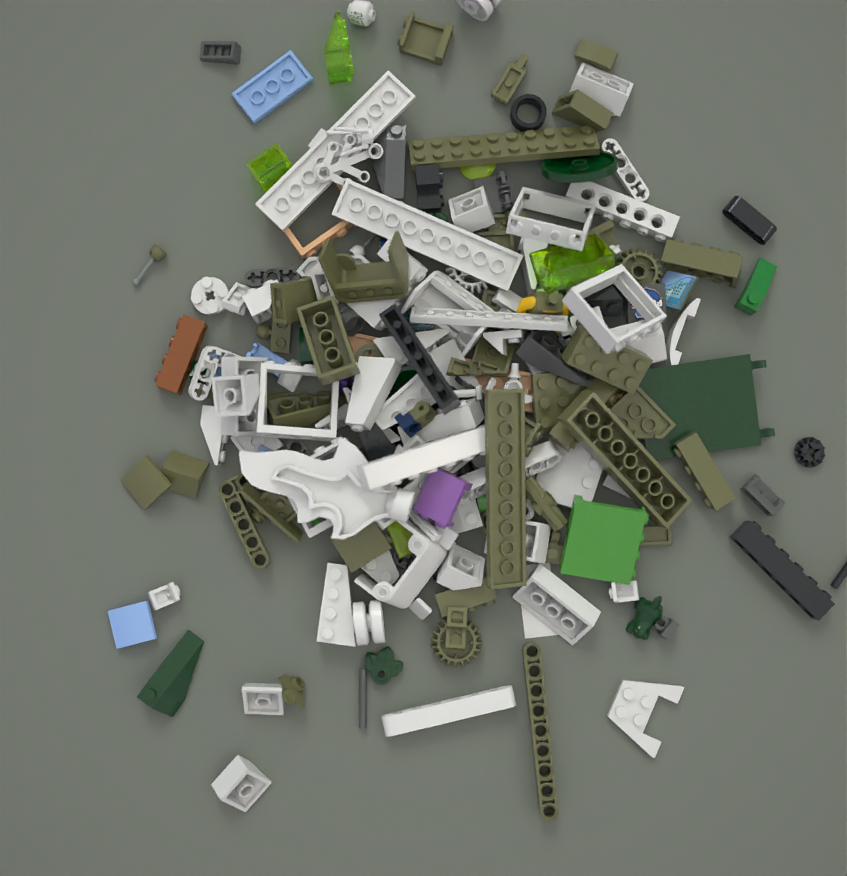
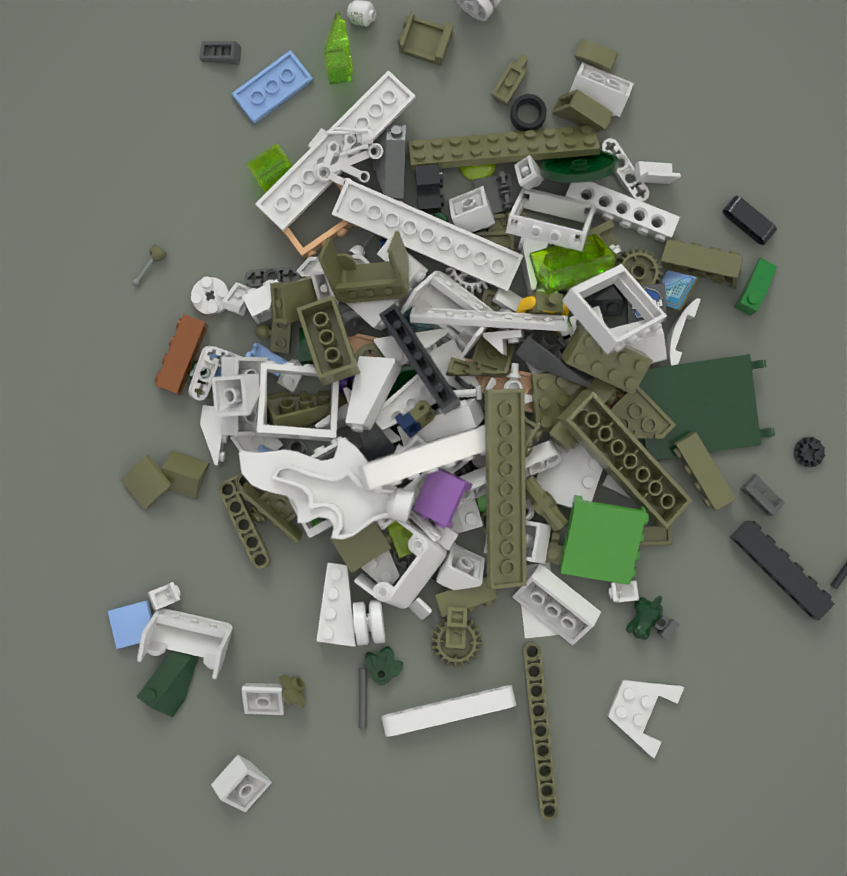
(187, 635): none -> white windscreen
(528, 173): none -> white slope
(655, 172): none -> white panel

